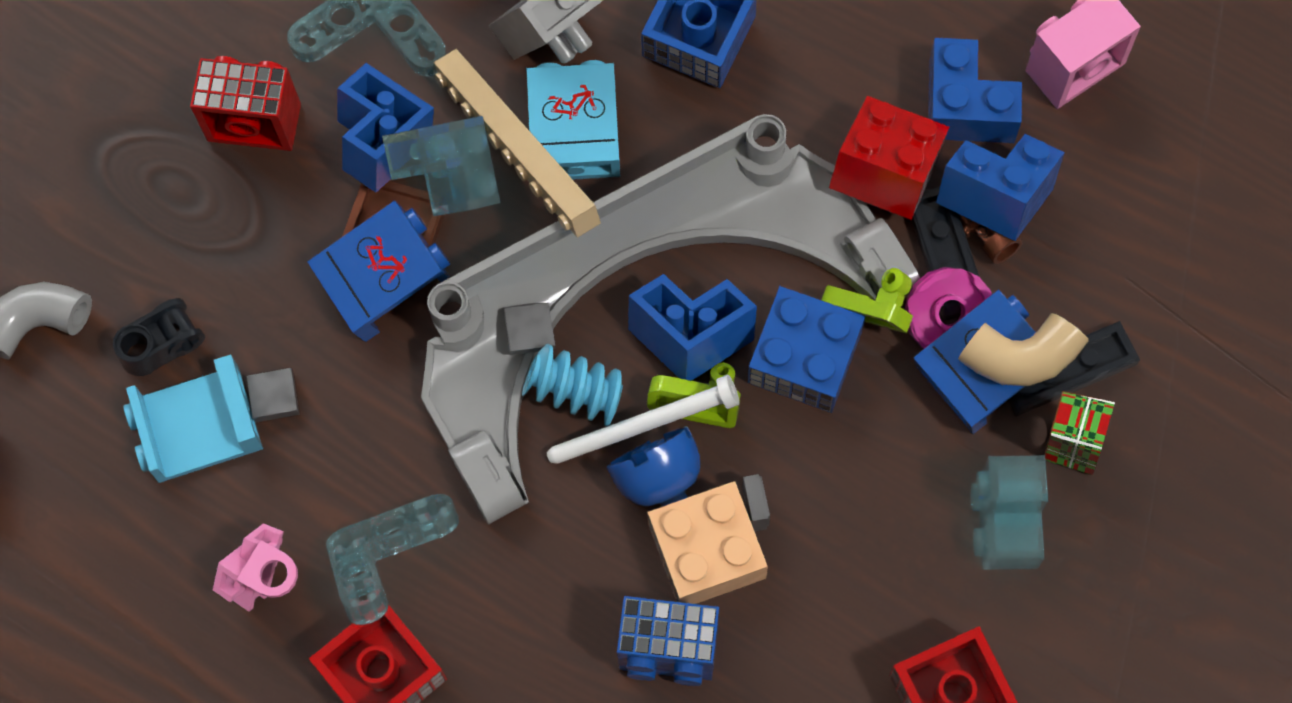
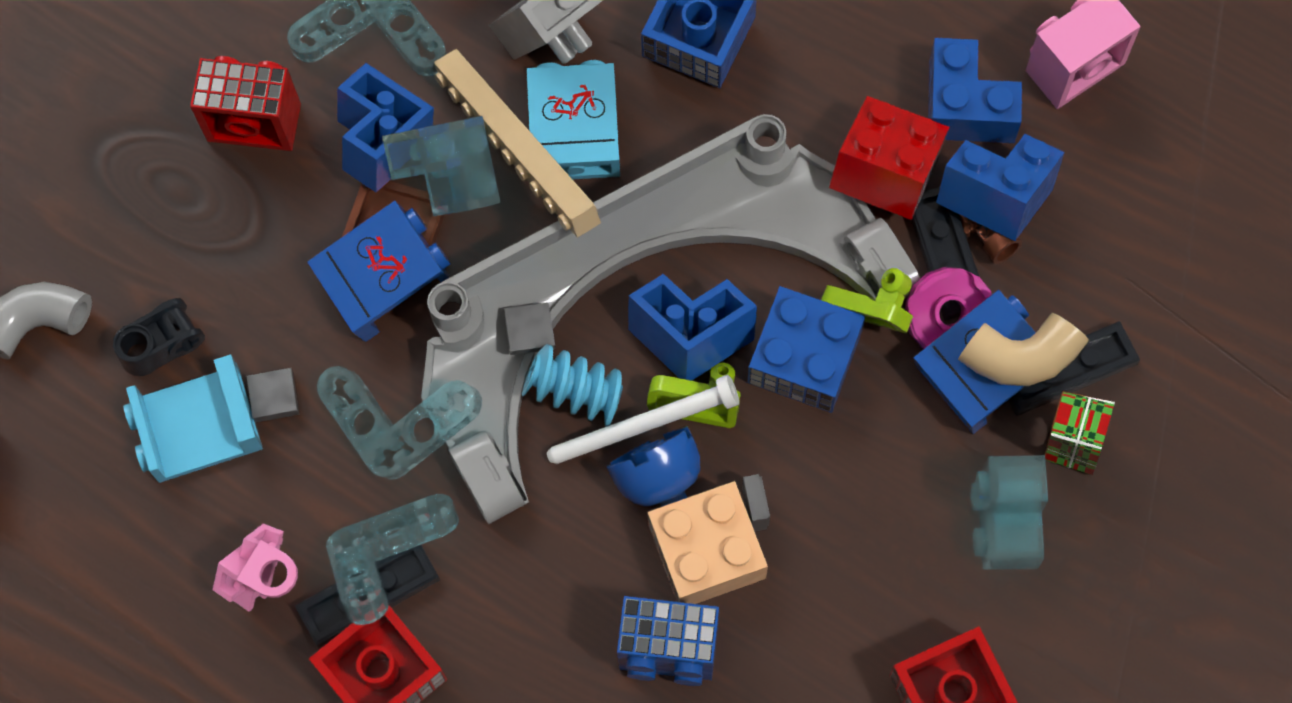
(384, 433): none -> clear light blue beam
(401, 576): none -> black tile

